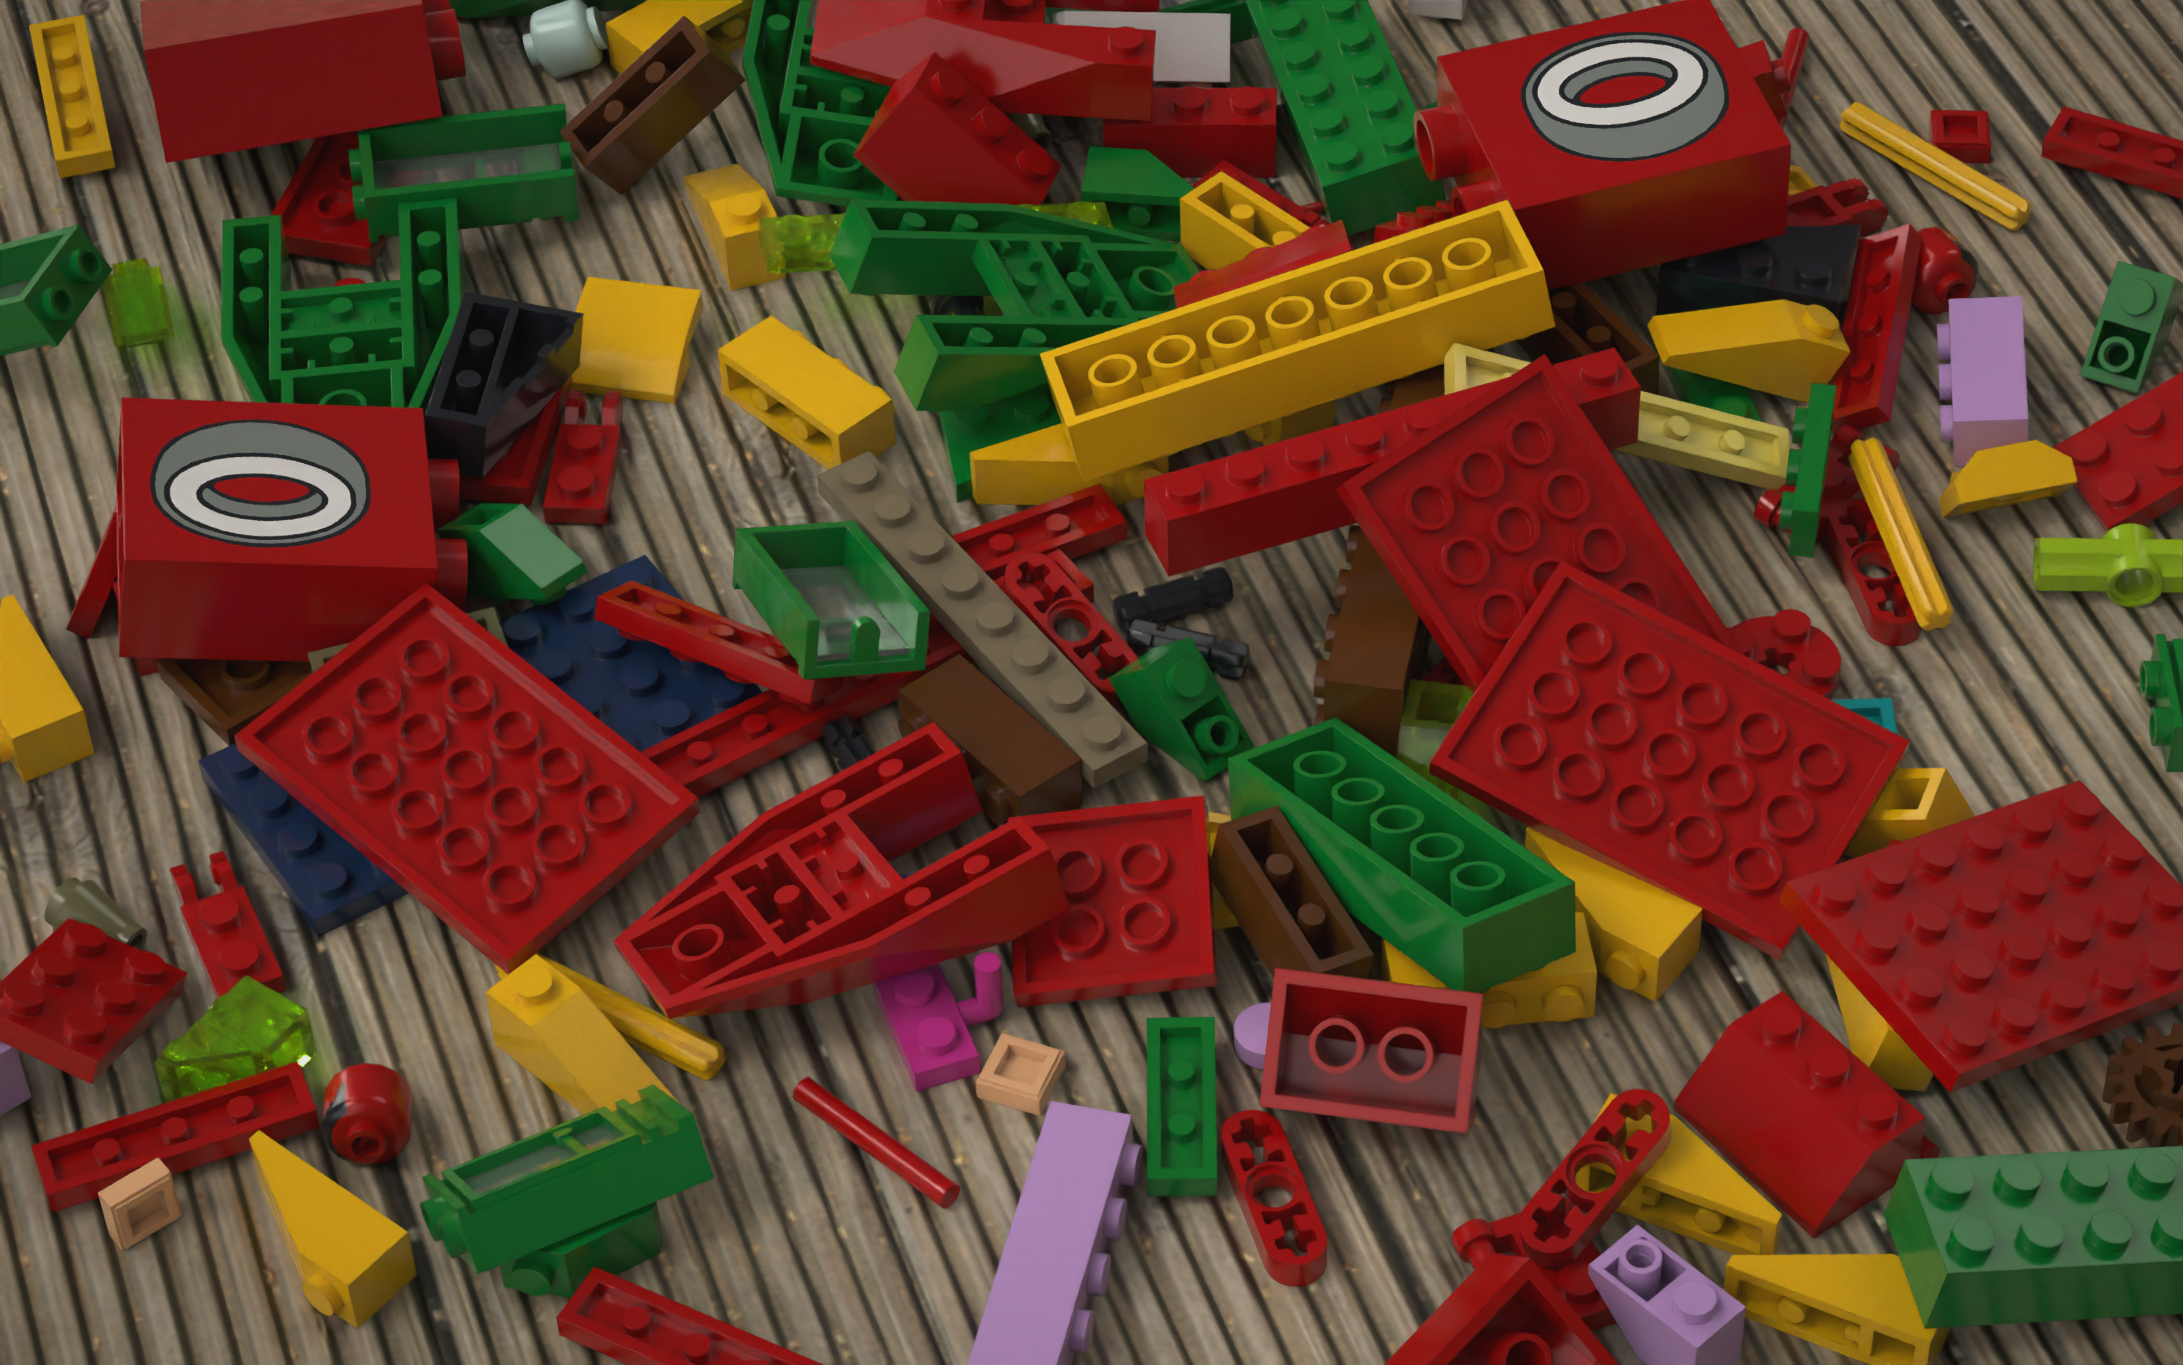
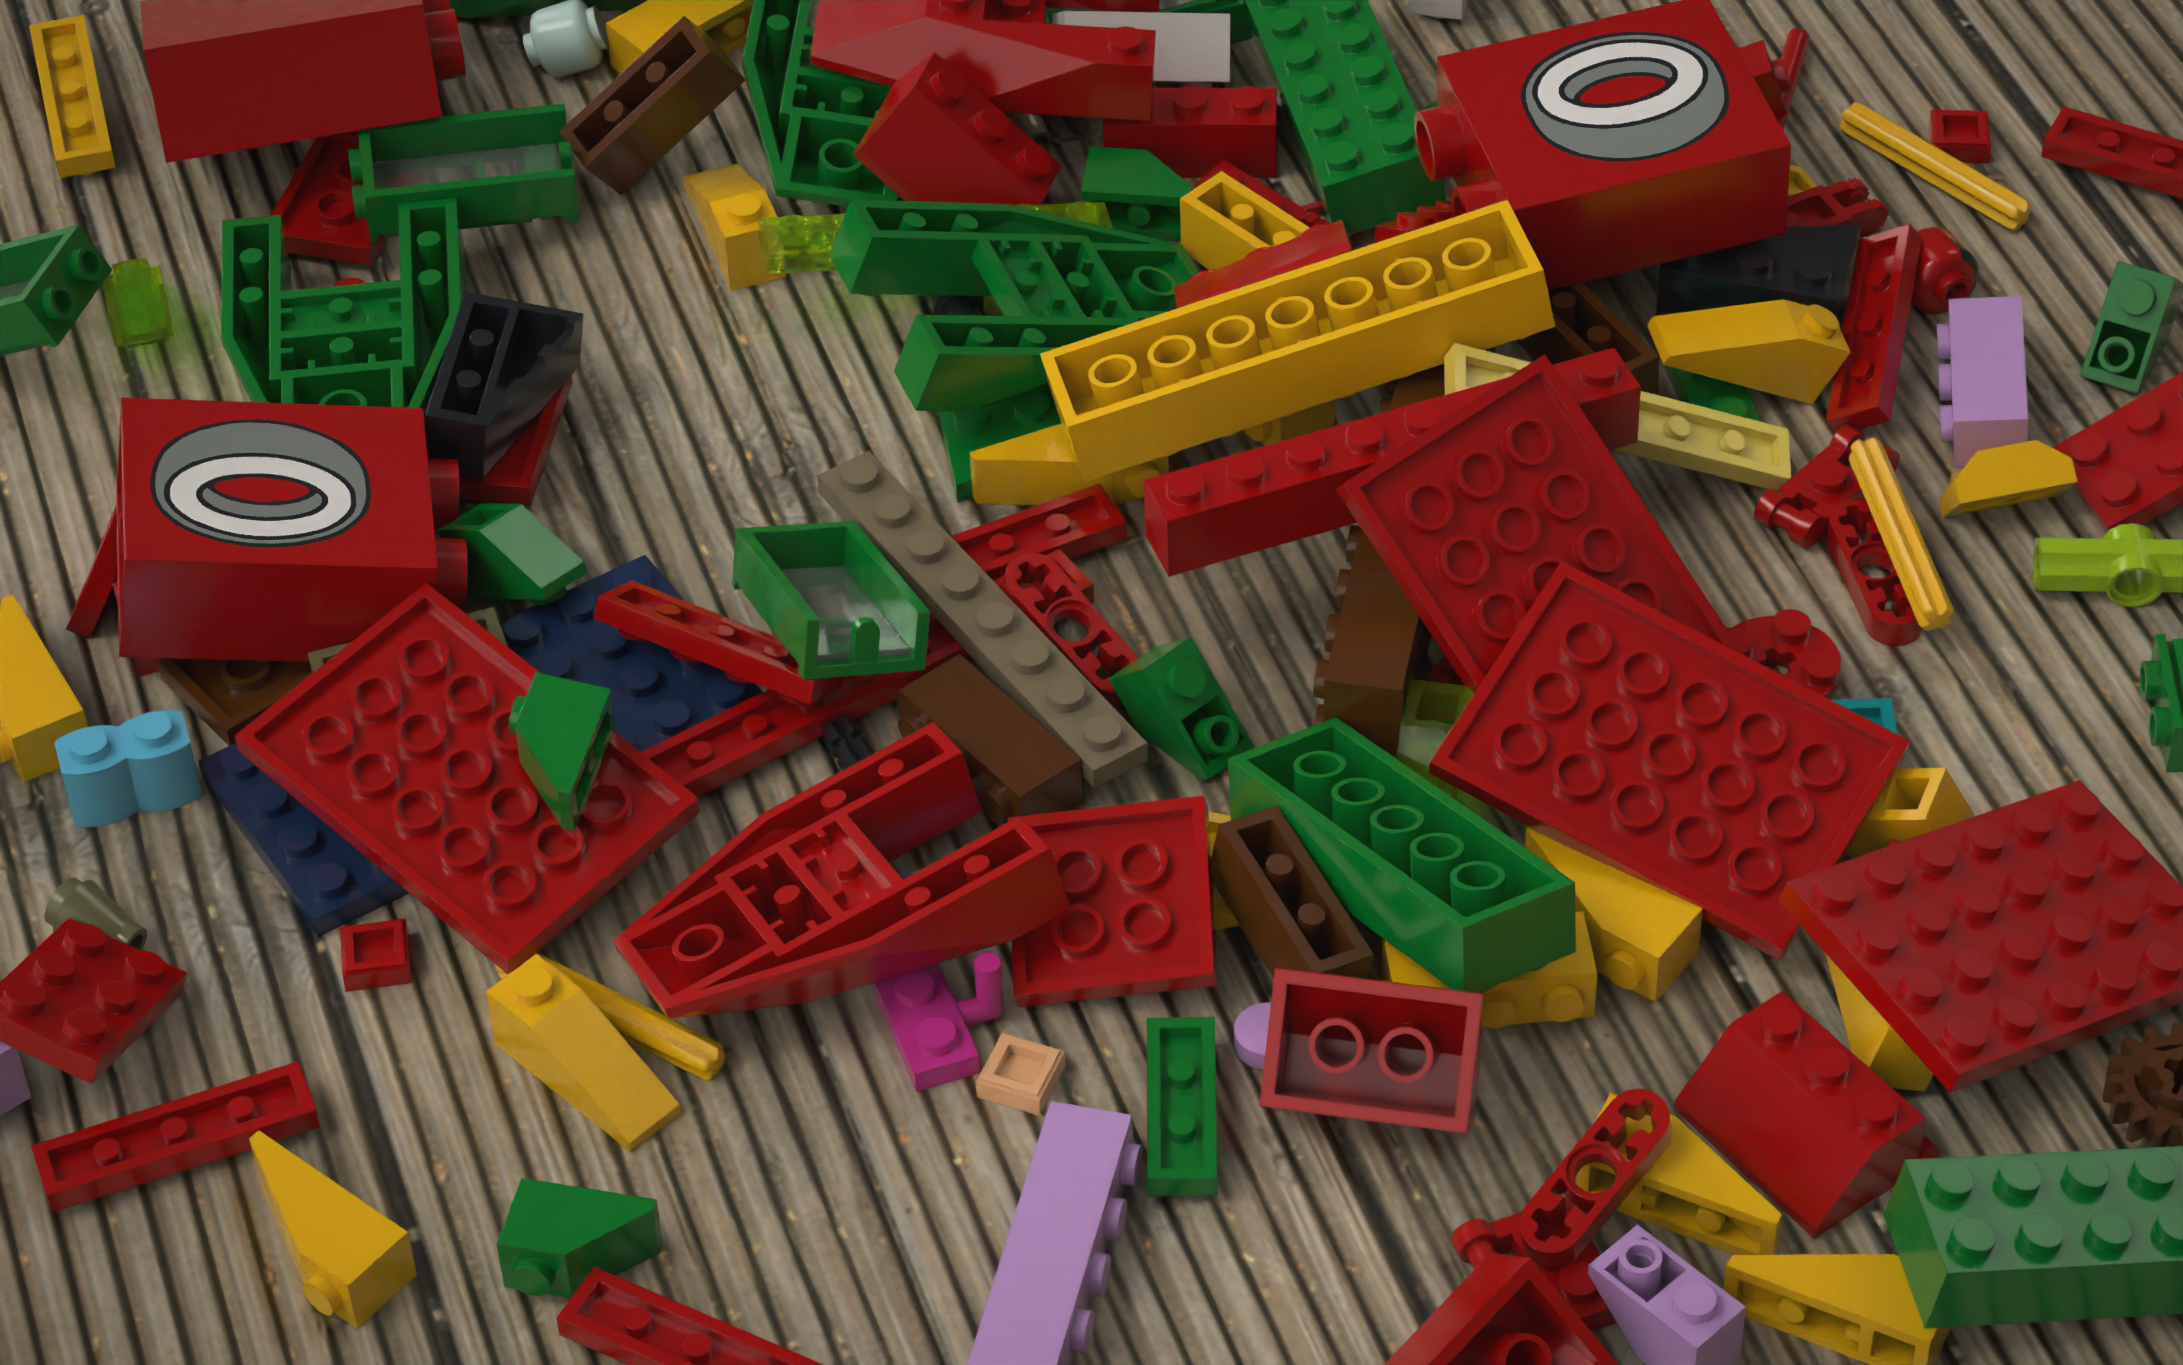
(128, 768): none -> medium azure brick
(140, 1204): light nougat tile -> none
(226, 930): red hinge -> none
(236, 1038): clear neon green slope -> none
(367, 1108): red head -> none
(375, 955): none -> red tile
(562, 740): none -> green slope
(565, 1180): green door -> none
(584, 463): red hinge -> none
(635, 338): yellow slope -> none
(806, 394): yellow brick -> none
(876, 1142): red bar -> none
(1174, 598): black axle -> none
(1229, 657): black axle -> none
(1270, 1223): red beam -> none
(1808, 470): green plate -> none

